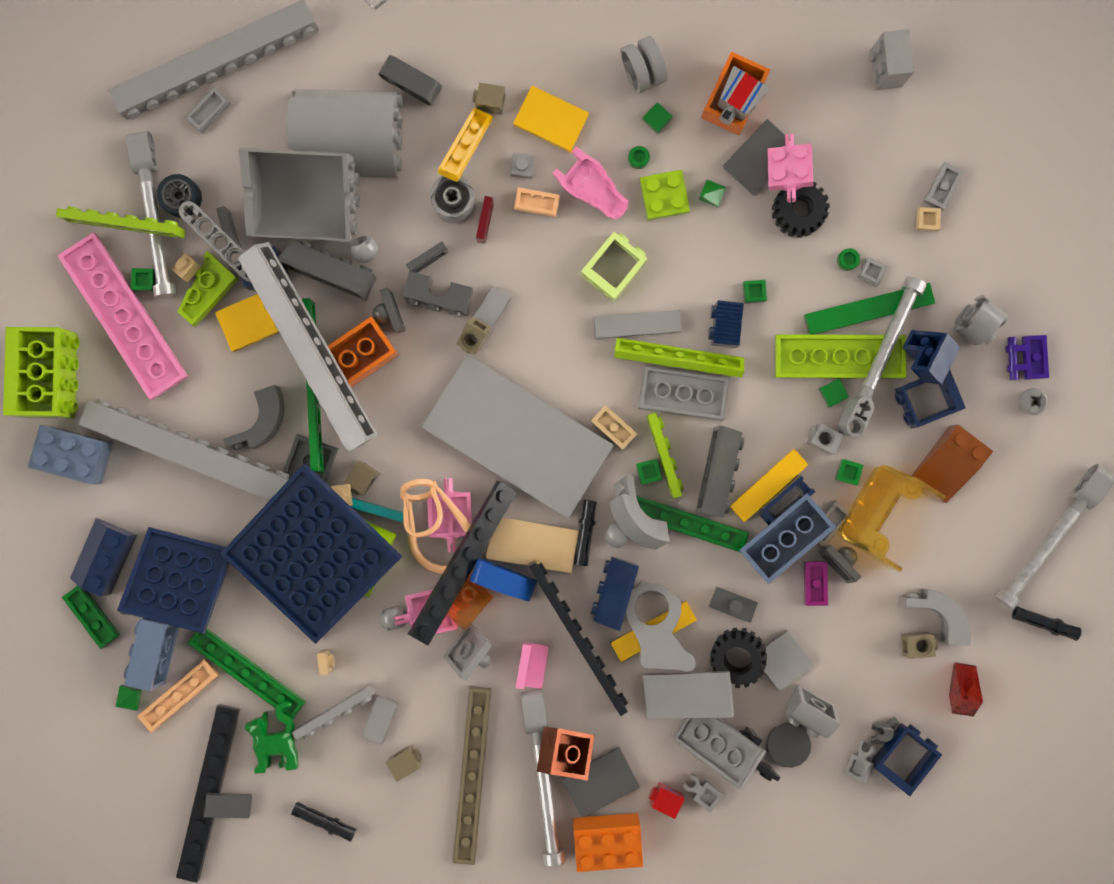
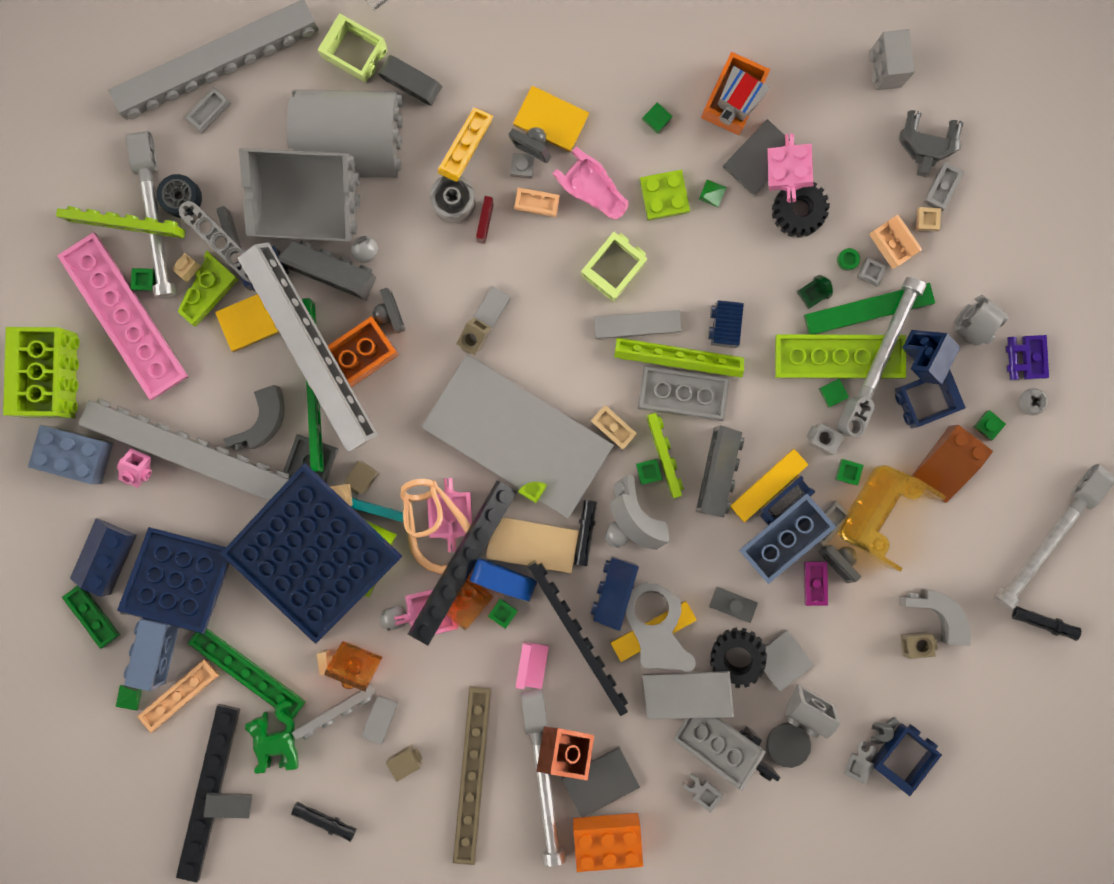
(134, 468): none -> bright pink brick
(334, 38): none -> yellowish green window
(353, 666): none -> clear orange tile
(427, 258): dark grey tile -> none
(455, 301): dark grey arch -> none
(469, 652): light grey tile -> none
(489, 98): dark tan brick -> none
(502, 613): none -> green plate
(531, 143): none -> dark grey tile
(533, 490): none -> lime tile
(638, 157): green tile -> none
(643, 64): light grey wheel -> none
(666, 800): red brick -> none
(695, 525): green tile -> none
(754, 291): green tile -> none
(816, 291): none -> dark green tile
(895, 241): none -> light nougat bracket
(927, 148): none -> dark grey connector
(965, 690): clear red slope -> none
(989, 425): none -> green plate

